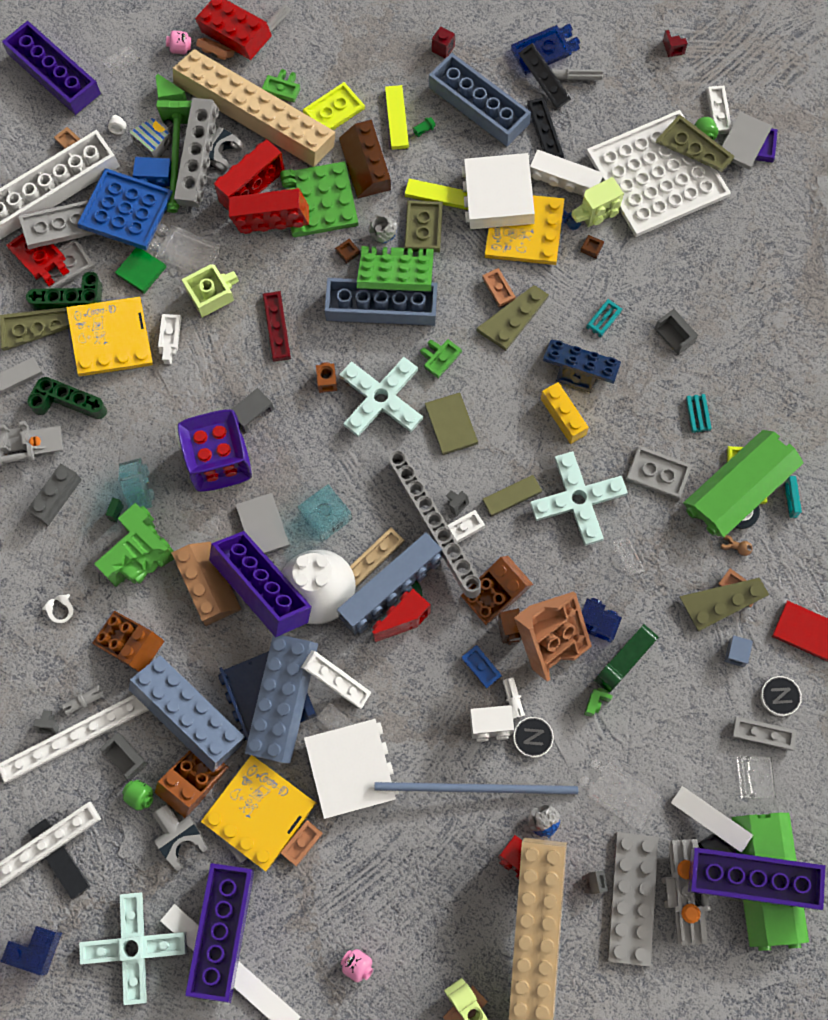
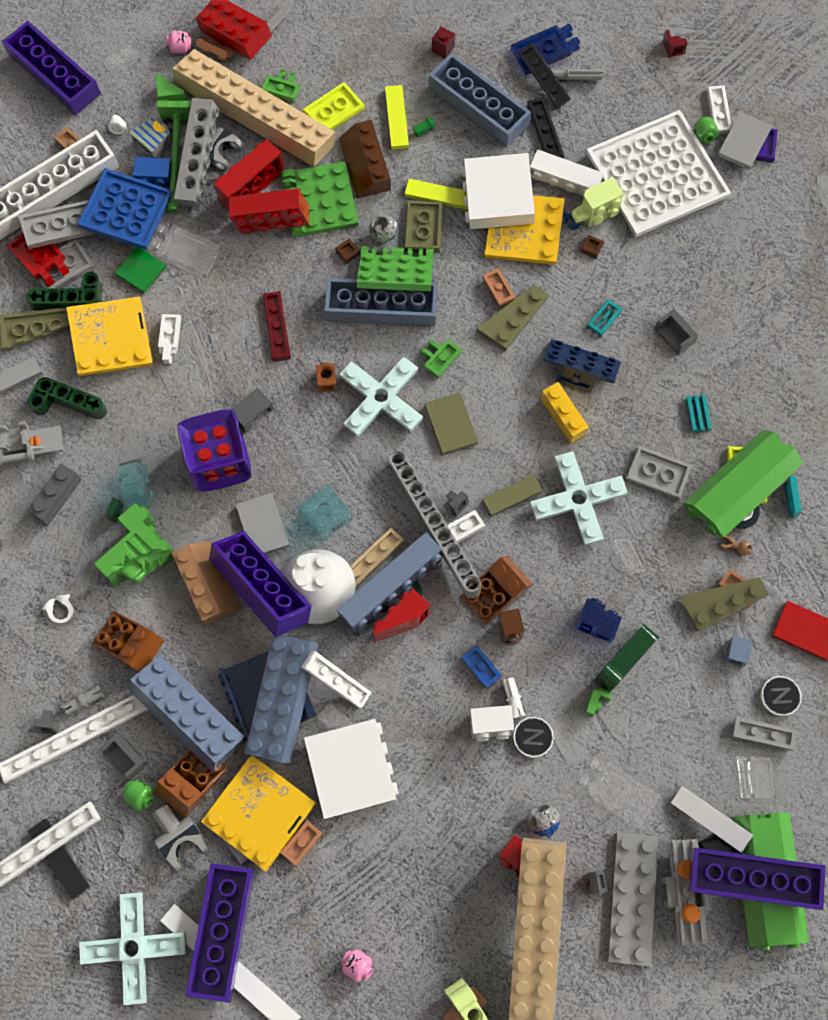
(35, 956): clear blue brick -> none
(210, 289): yellowish green hinge -> none
(482, 788): sand blue piece -> none
(553, 632): nougat piece -> none
(692, 142): olive wing -> none

